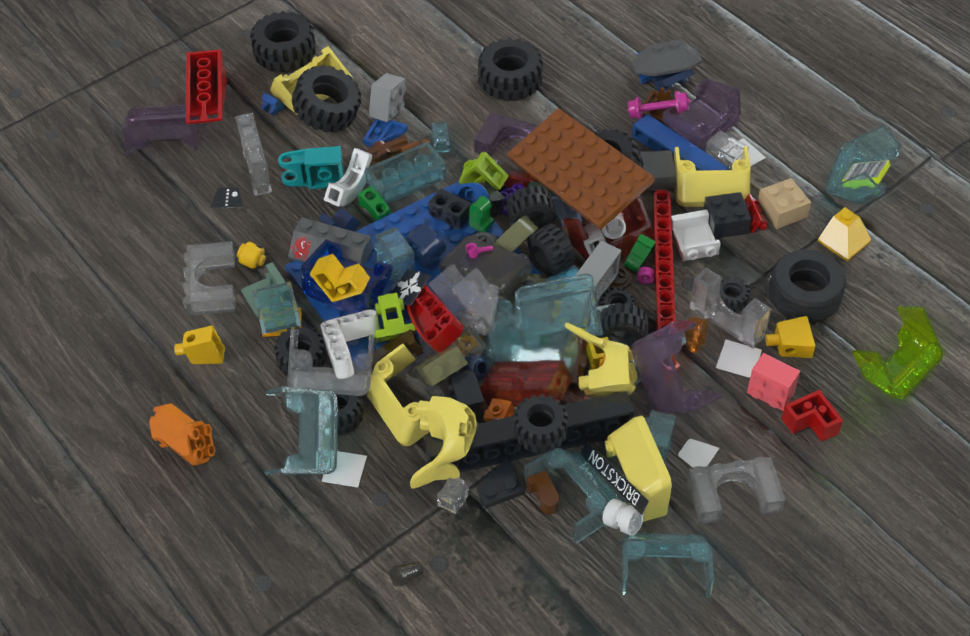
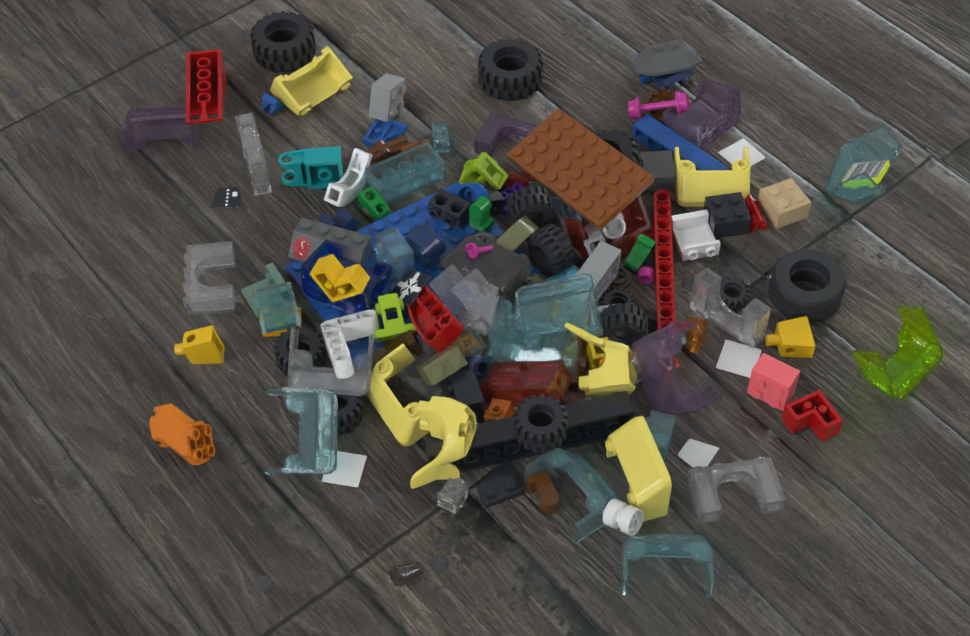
(251, 255): yellow head -> none
(332, 84): black tyre -> none
(615, 478): black sticker -> none
(725, 148): clear brick -> none
(845, 234): yellow slope -> none

